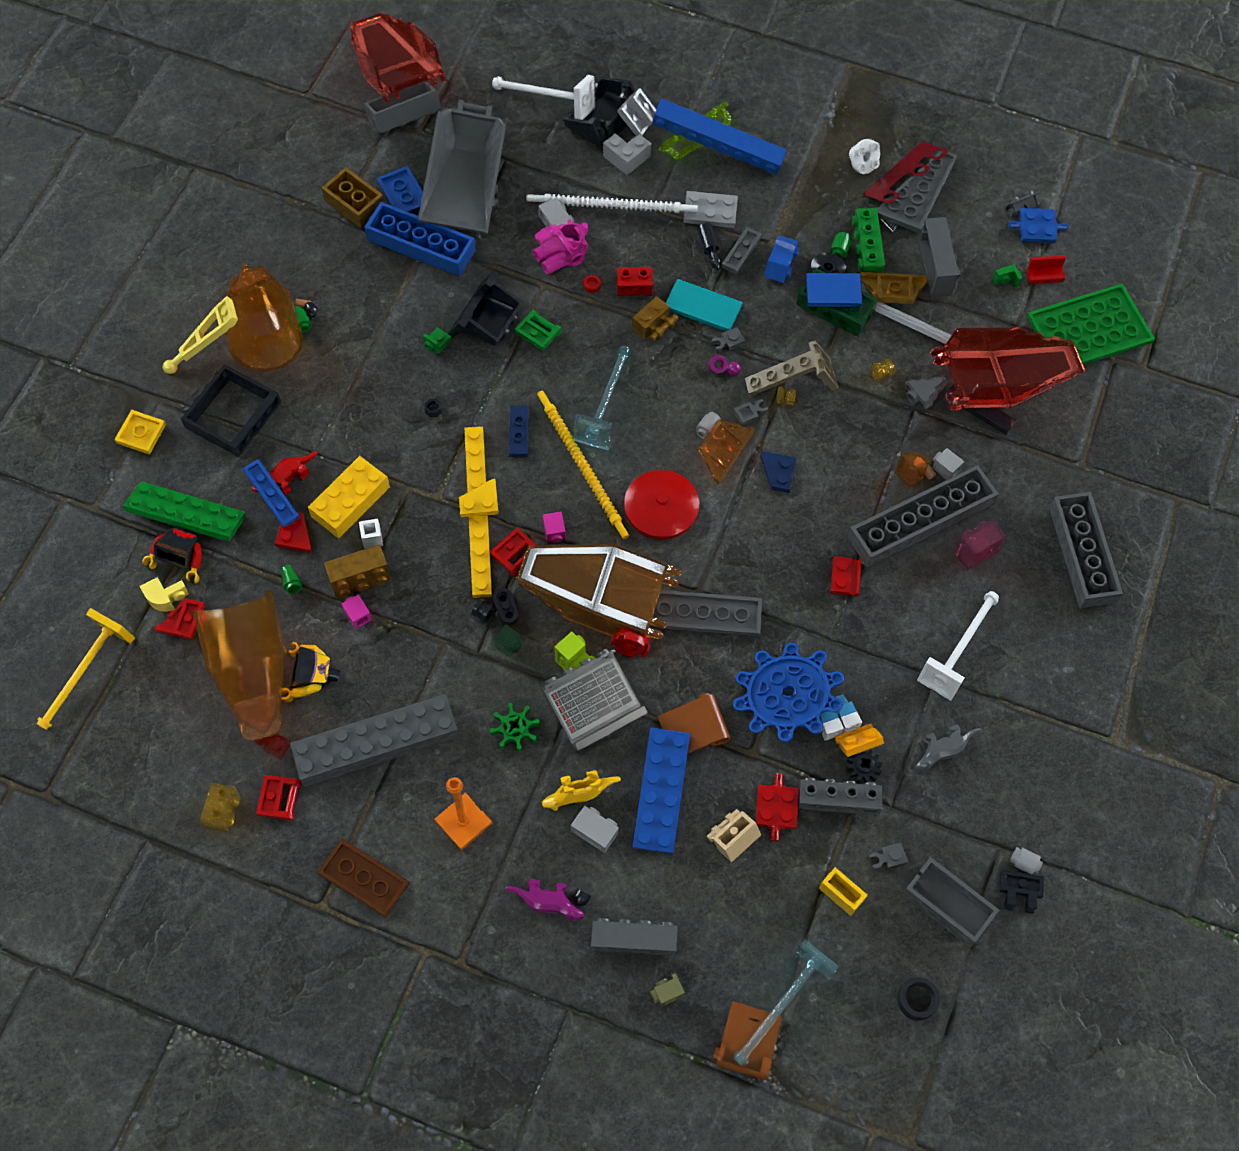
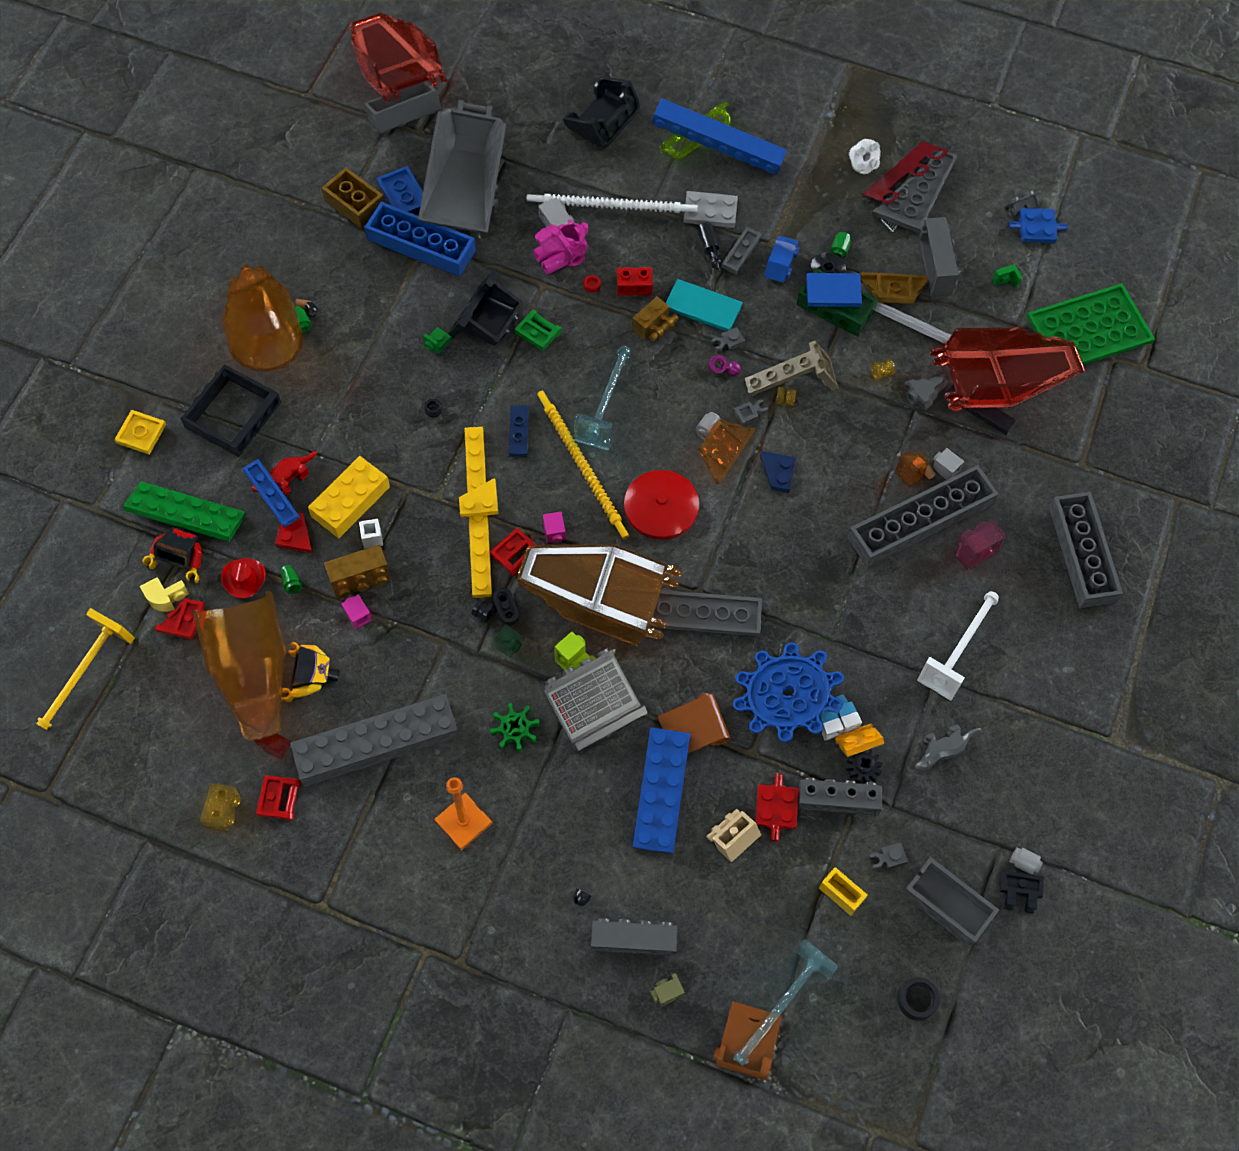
(226, 317): light yellow plate -> none
(243, 577): none -> red hat
(363, 878): reddish brown tile -> none
(548, 901): magenta animal -> none
(578, 790): yellow animal -> none
(583, 93): white tile -> none
(595, 828): light grey brick -> none
(627, 155): light grey brick -> none
(630, 643): red plate -> none
(637, 112): light grey slope -> none
(845, 576): red plate -> none
(868, 240): green brick -> none
(1046, 269): red panel -> none

